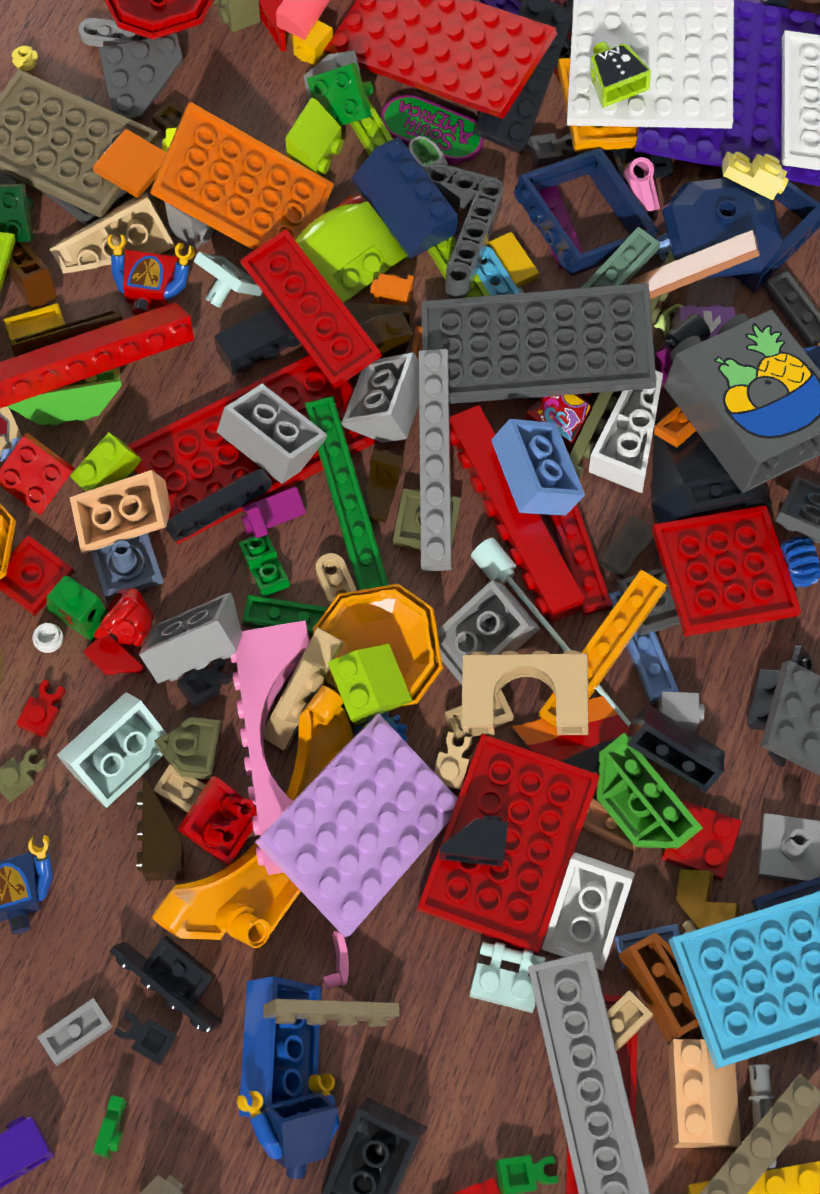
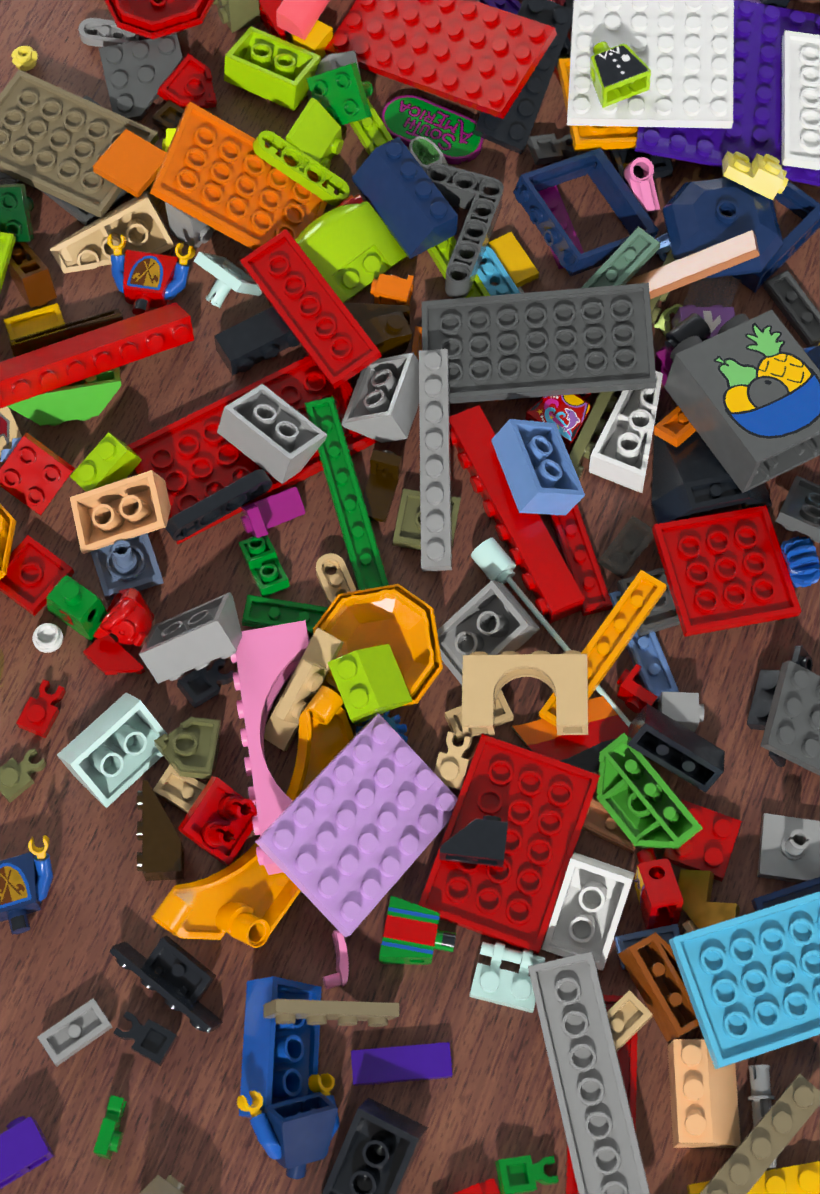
(189, 83): none -> red plate
(270, 68): none -> lime slope
(303, 164): none -> lime beam
(401, 1064): none -> dark purple tile
(412, 934): none -> torso
(632, 693): none -> red bracket
(657, 890): none -> red torso

